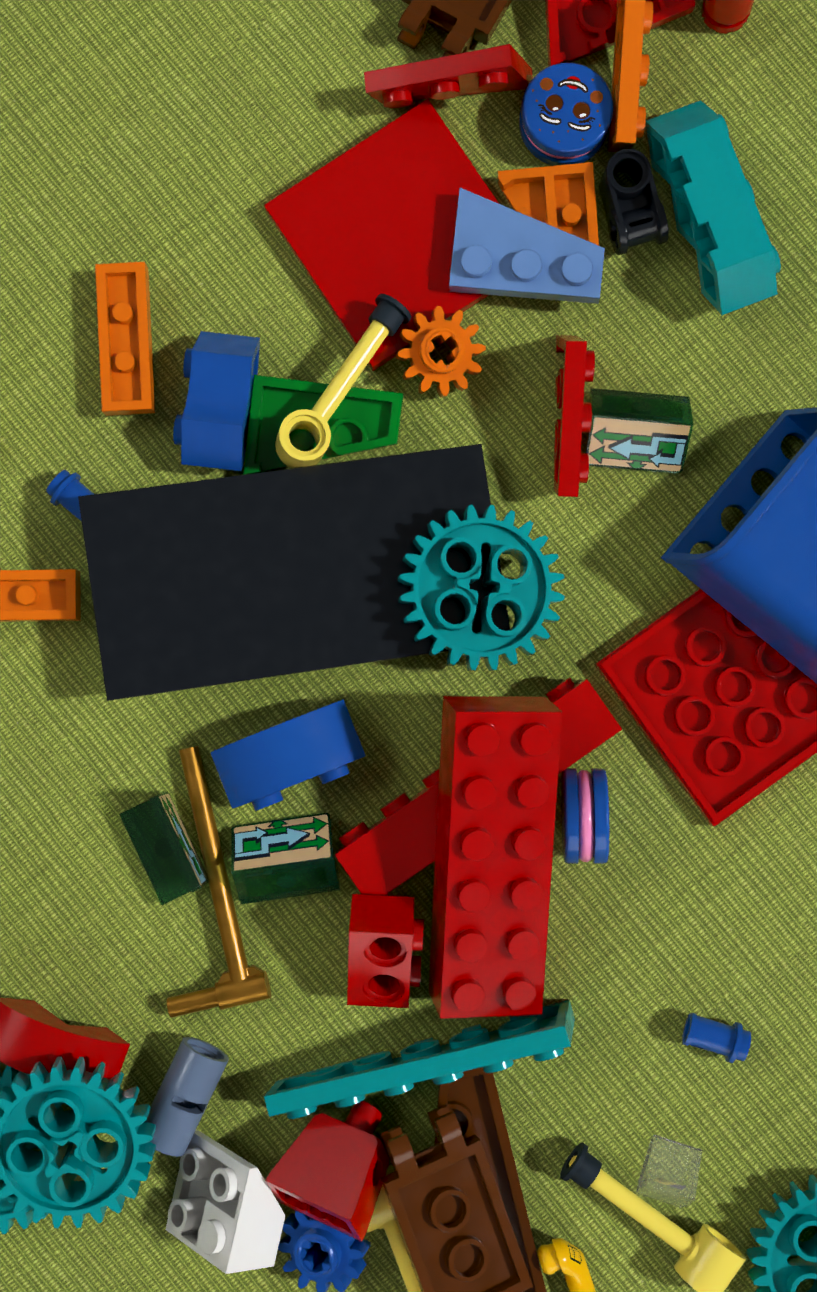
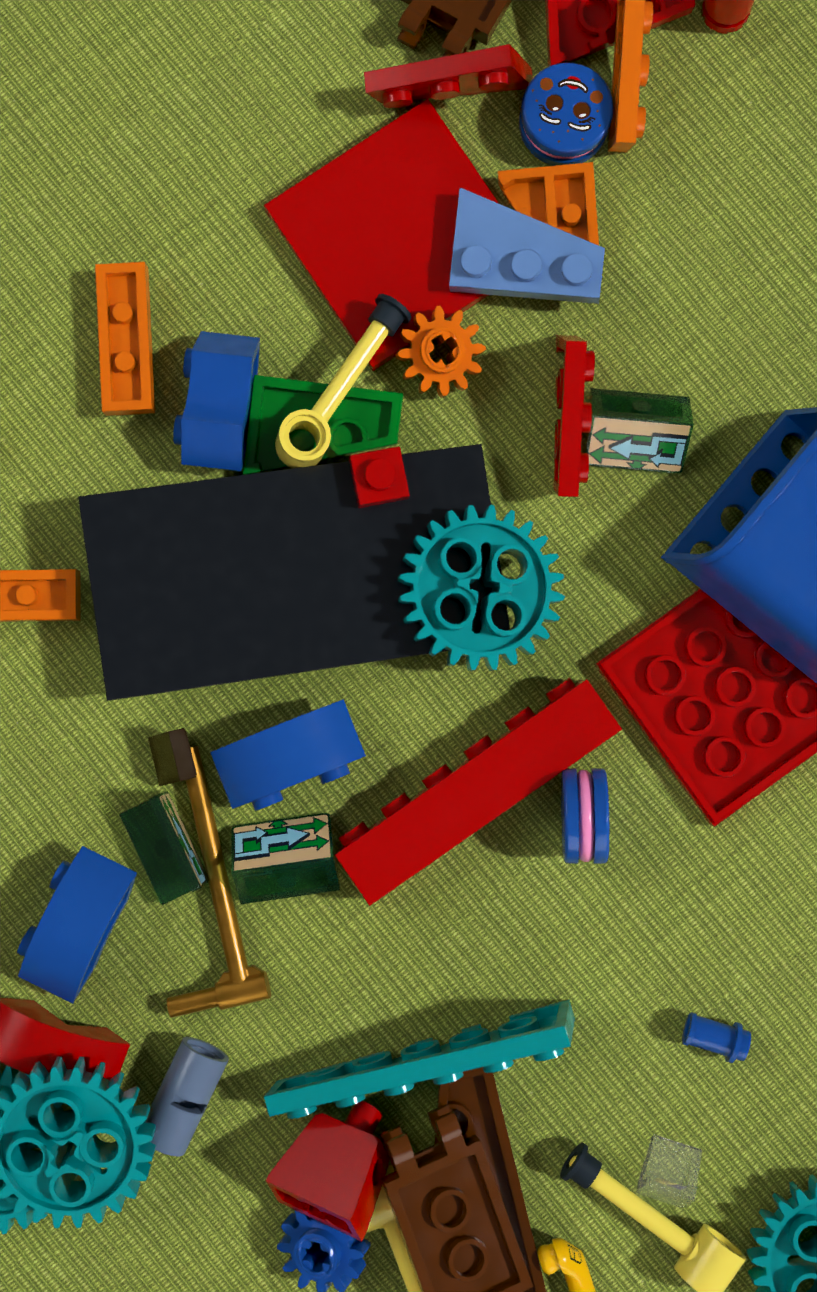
(65, 491): blue pin -> none
(75, 923): none -> blue brick
(172, 757): none -> dark brown tile
(224, 1208): white slope -> none
(379, 477): none -> red plate
(381, 951): red brick -> none
(493, 855): red brick -> none
(632, 212): black piece -> none
(714, 206): teal brick -> none

